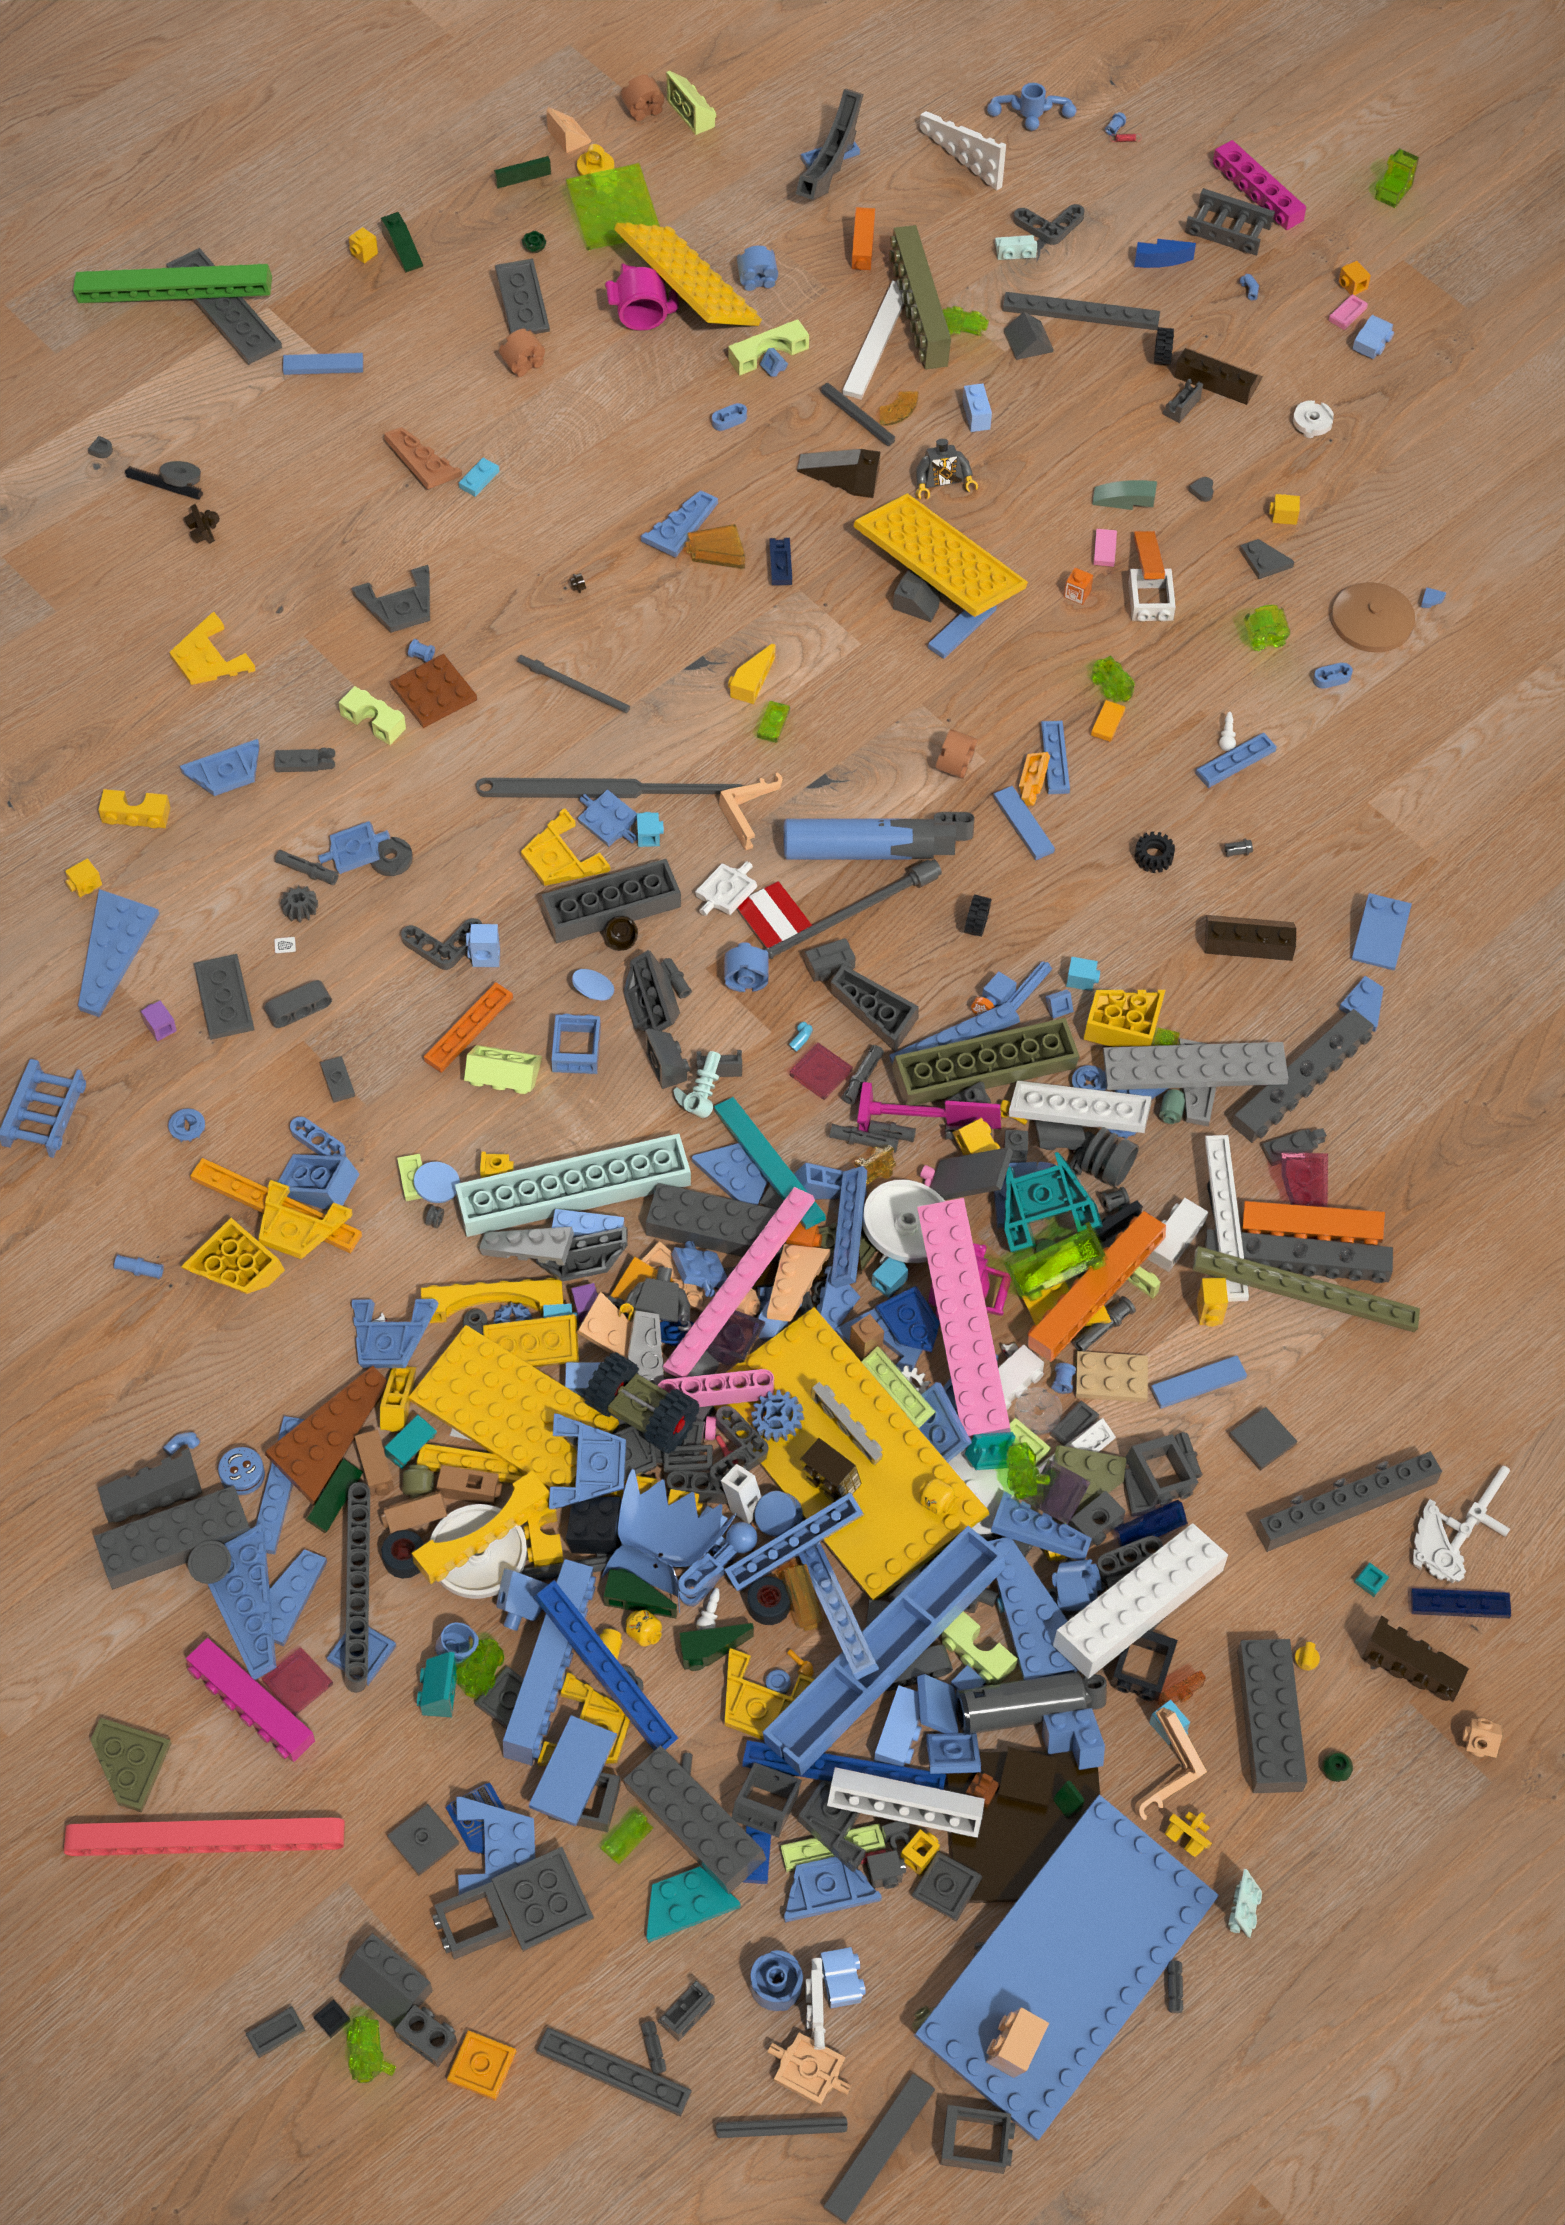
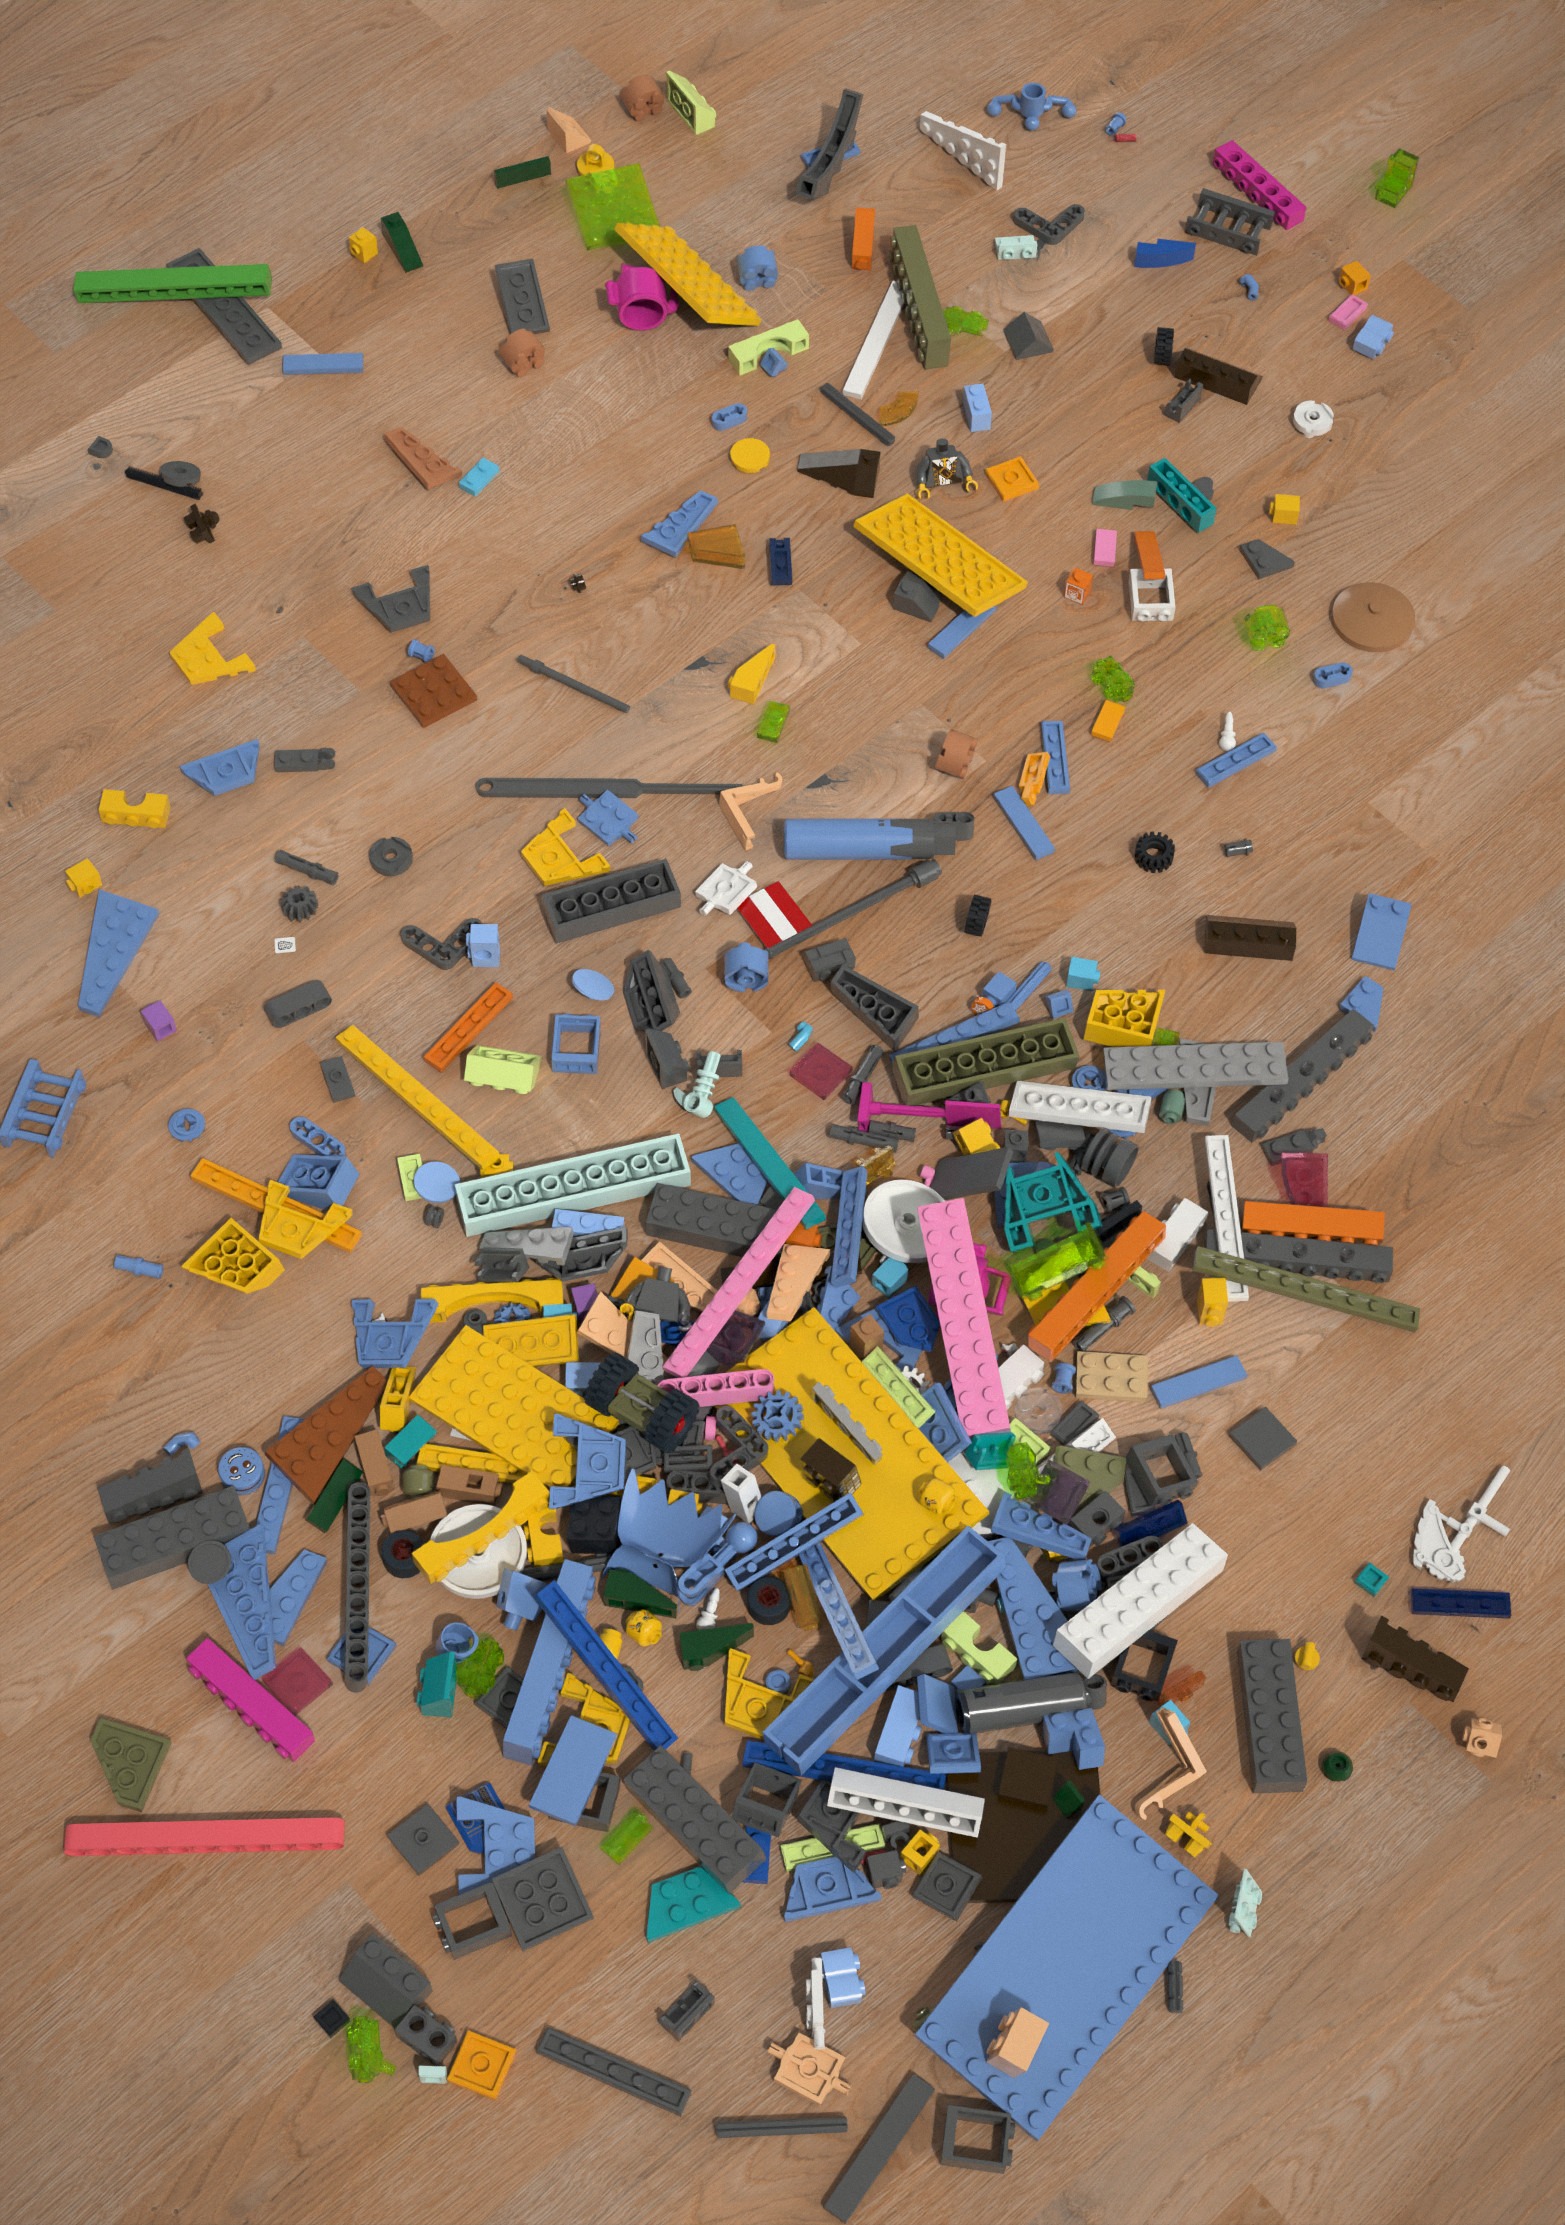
(224, 996): dark grey tile -> none
(275, 2032): dark grey tile -> none
(354, 847): medium blue plate -> none
(360, 705): yellowish green arch -> none
(418, 1097): none -> yellow plate
(433, 2074): none -> light aqua tile
(502, 1264): none -> dark grey hinge
(534, 242): dark green plate -> none
(621, 933): dark brown hair -> none
(649, 829): medium azure brick -> none
(653, 2047): dark grey axle -> none
(699, 1268): medium blue plate -> none
(750, 455): none -> yellow tile
(784, 1993): medium blue brick -> none
(983, 1787): dark orange tile -> none
(1011, 478): none -> light orange tile
(1081, 311): dark grey plate -> none
(1182, 495): none -> teal brick
(1348, 1500): dark grey piece -> none
(1432, 597): medium blue tile -> none

